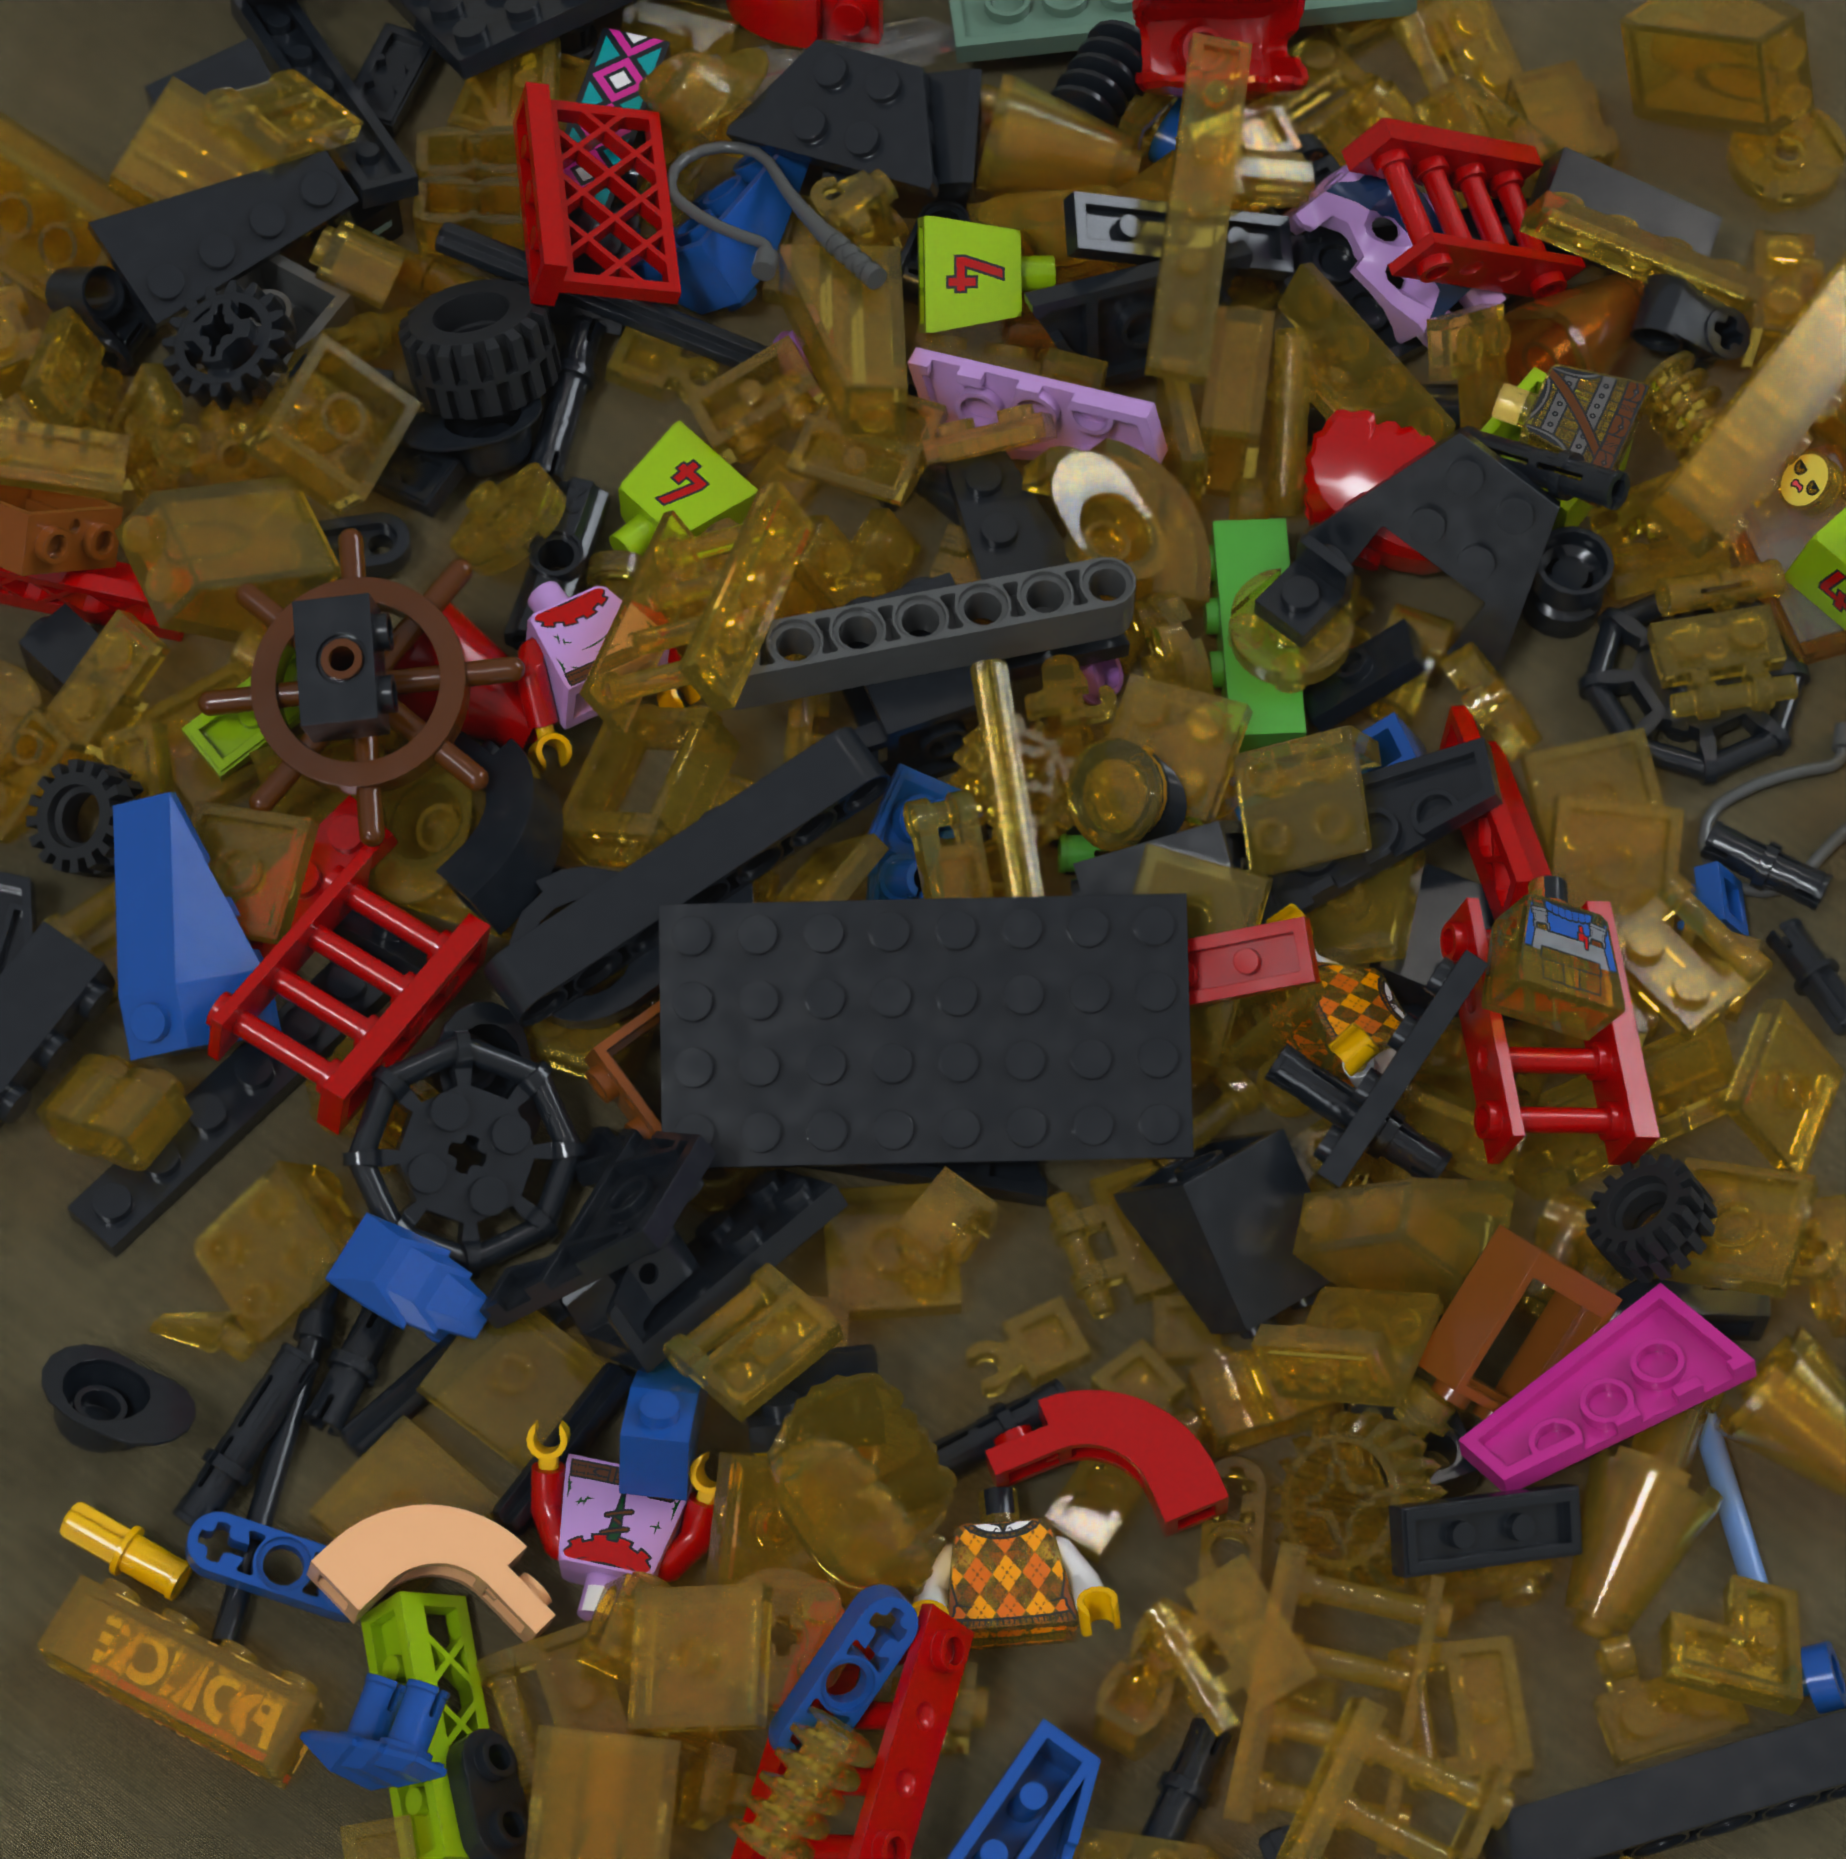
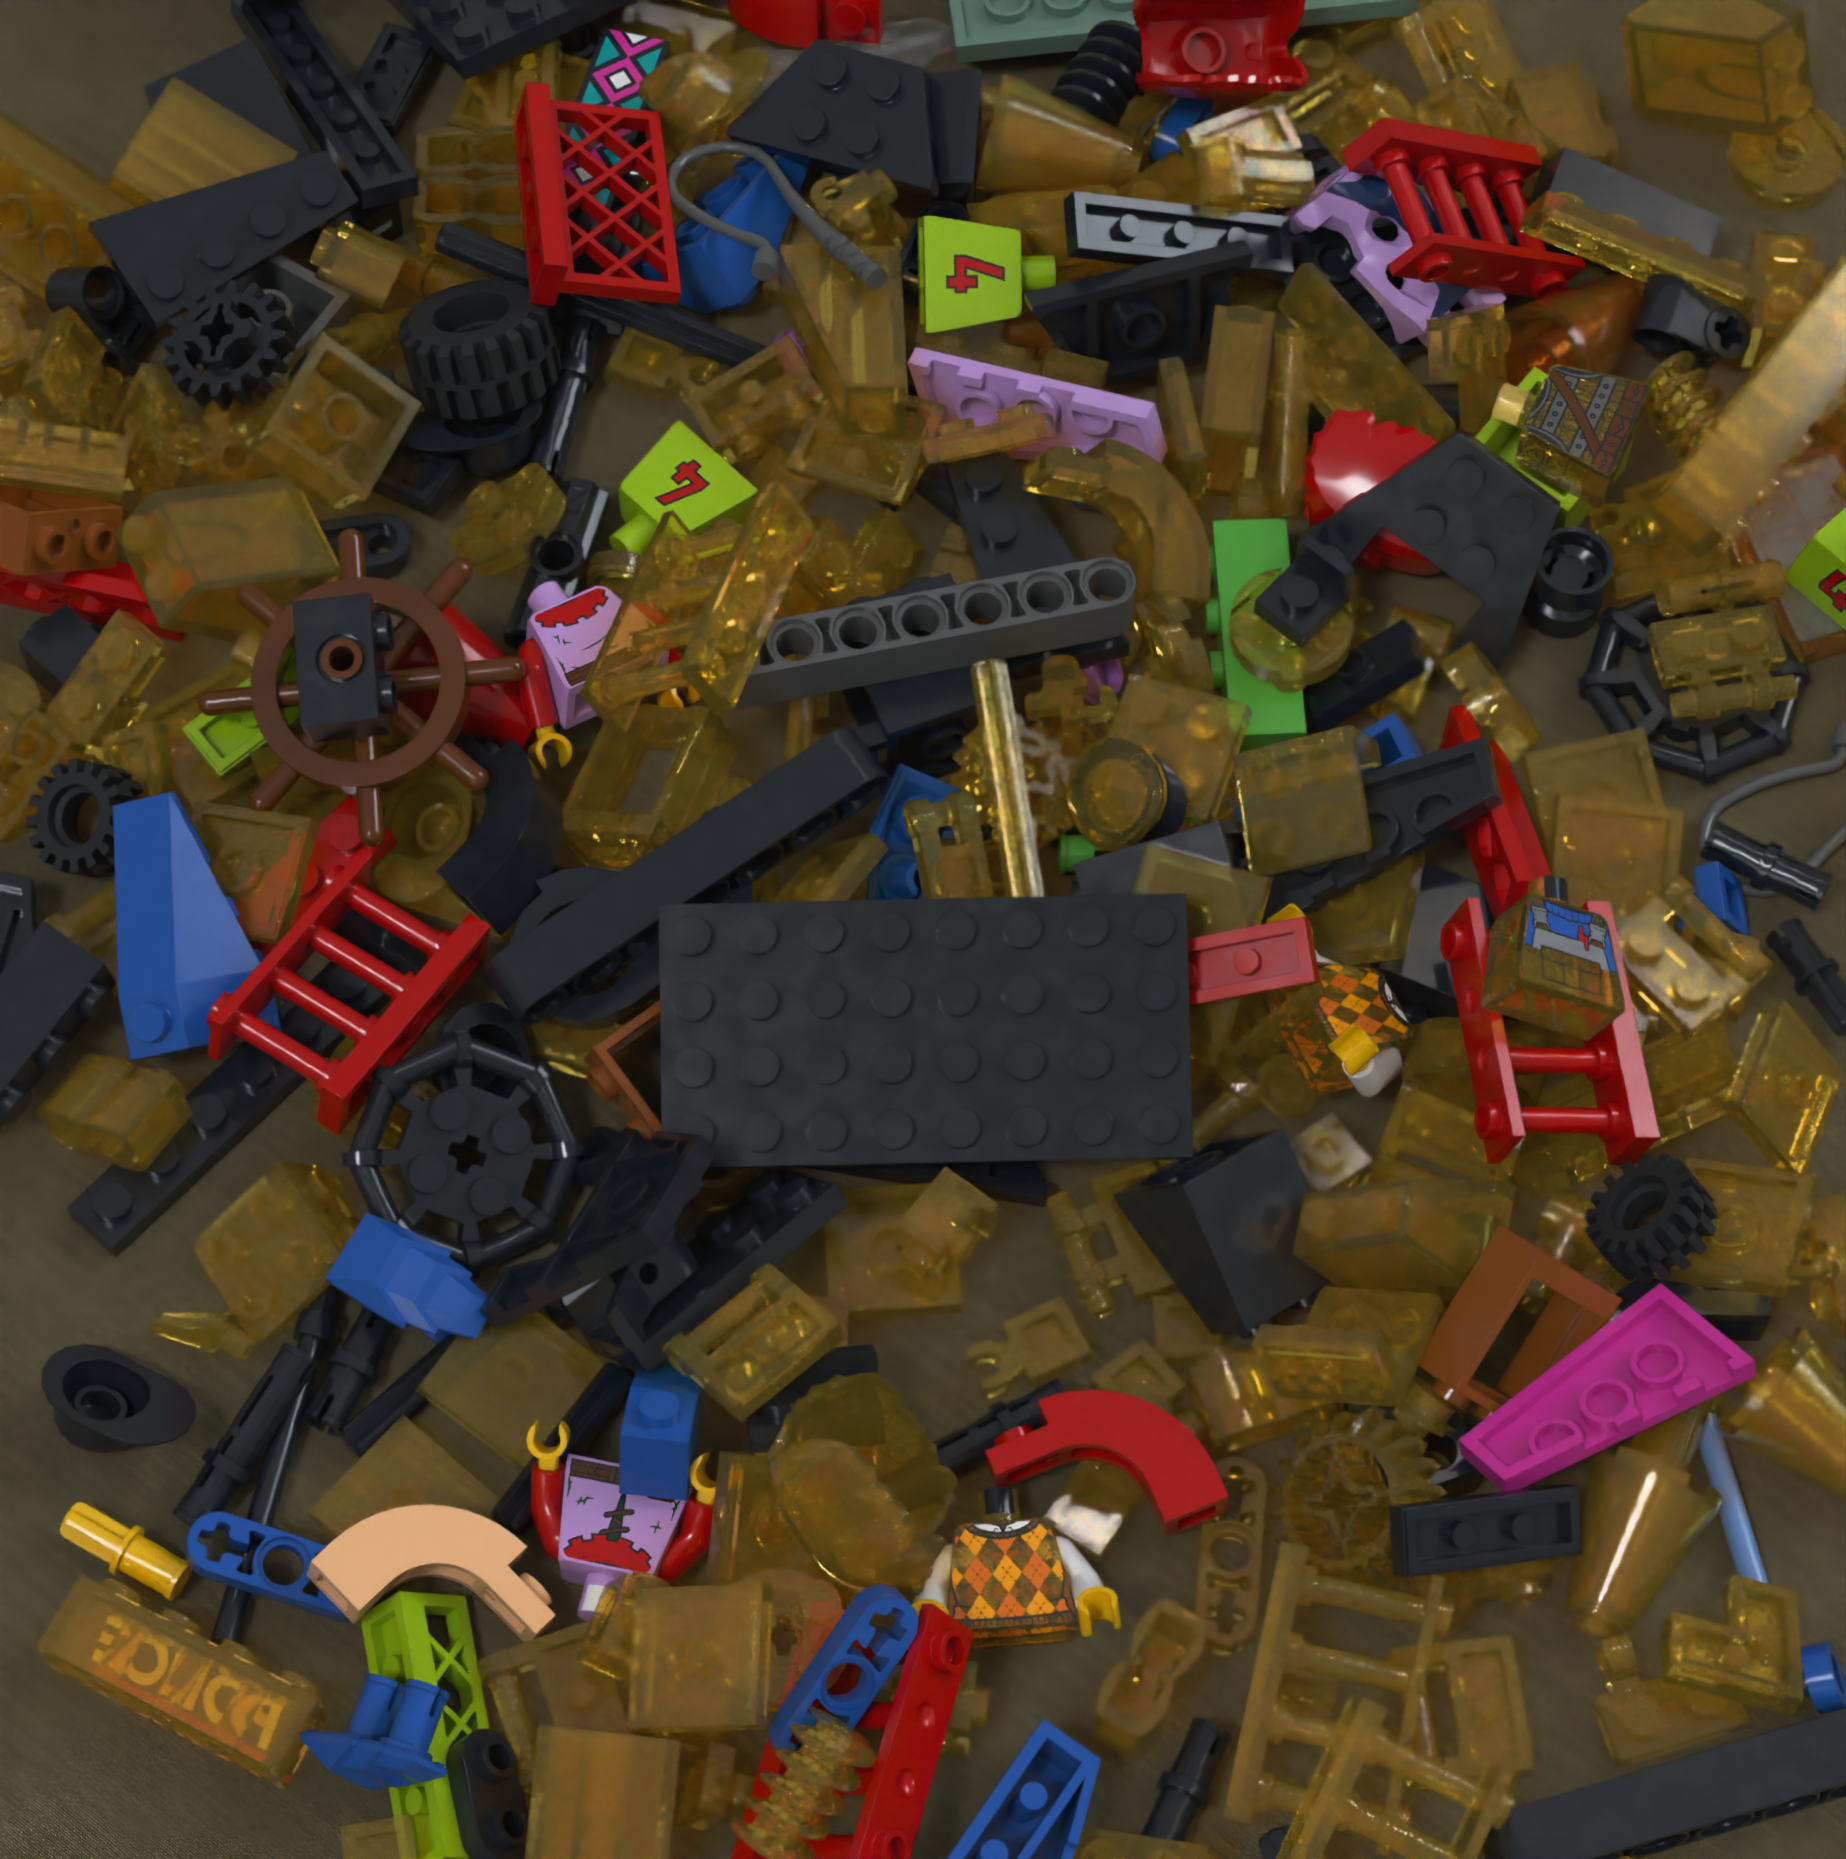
(284, 116): clear yellow plate -> none
(1106, 515): clear yellow piece -> none
(1198, 209): clear yellow tile -> none
(1249, 1634): clear yellow plate -> none
(1330, 1099): black pin -> none
(1381, 1091): black plate -> none
(1597, 485): black pin -> none
(1810, 483): tile -> none

